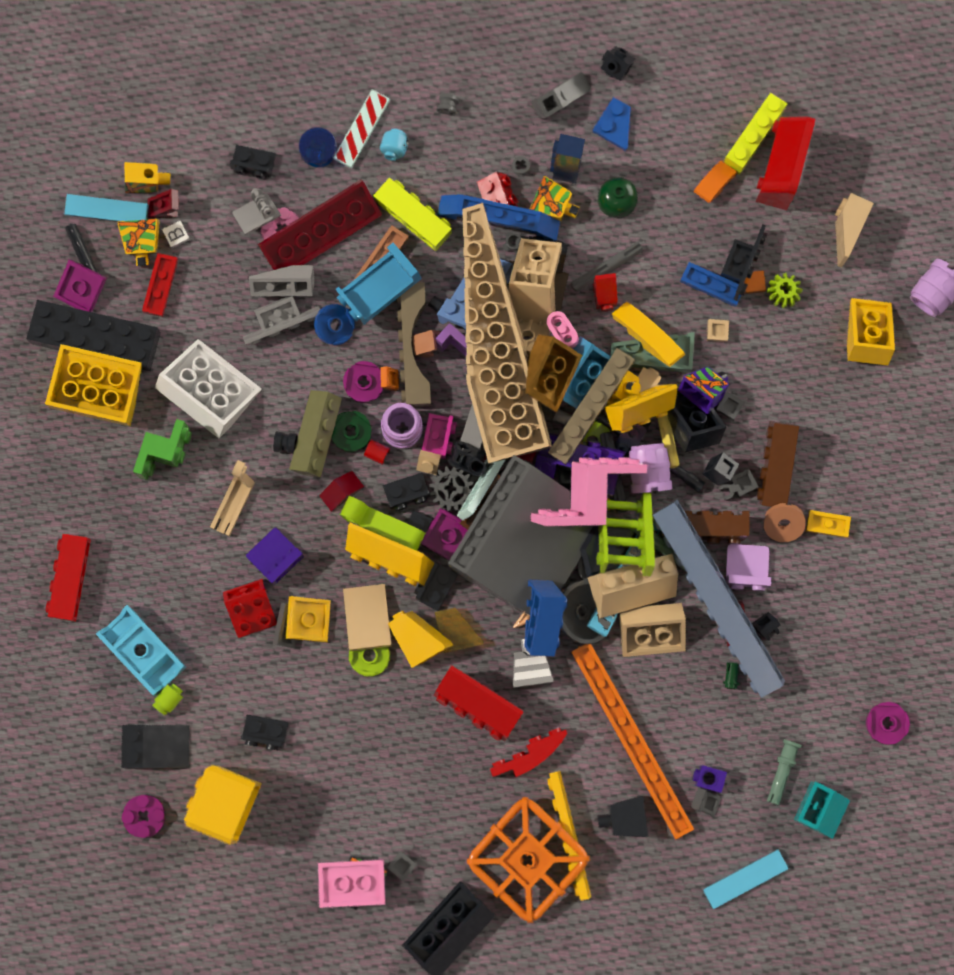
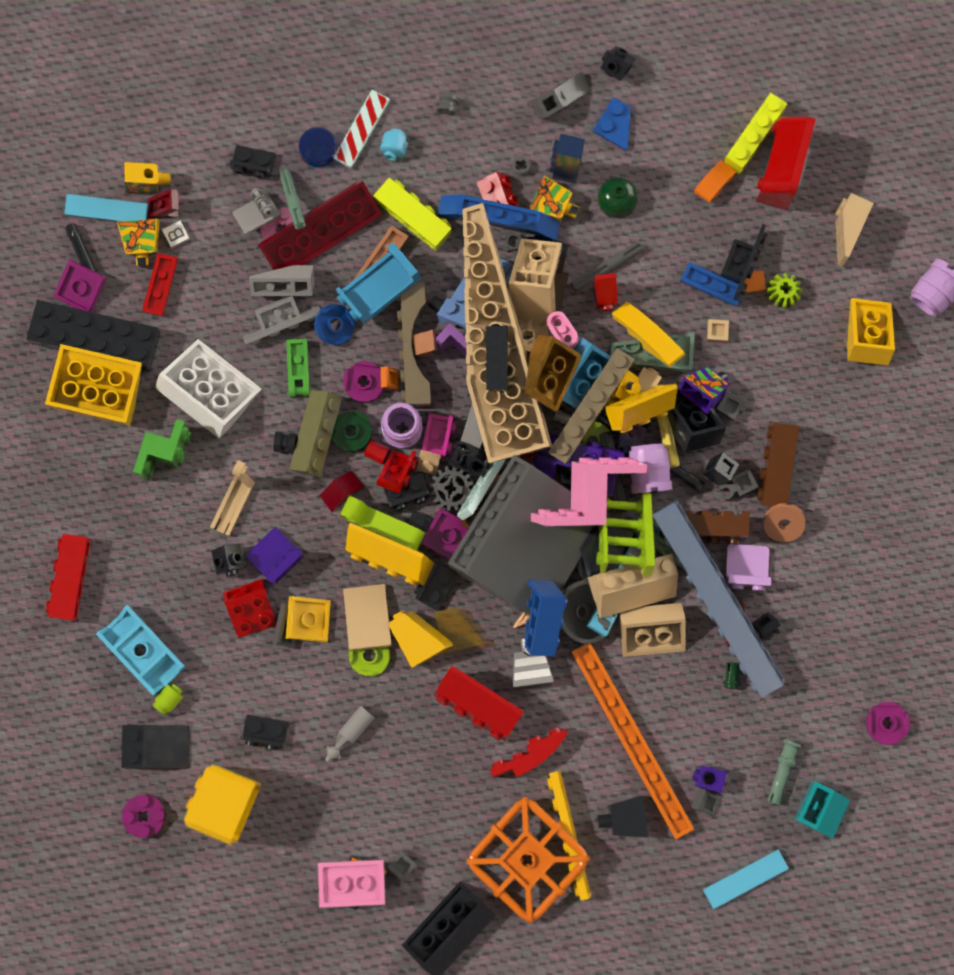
(228, 559): none -> black brick
(292, 199): none -> sand green axle
(298, 366): none -> bright green plate
(350, 732): none -> light grey wheel
(396, 471): none -> red bracket
(496, 357): none -> black tile
(828, 524): yellow plate -> none

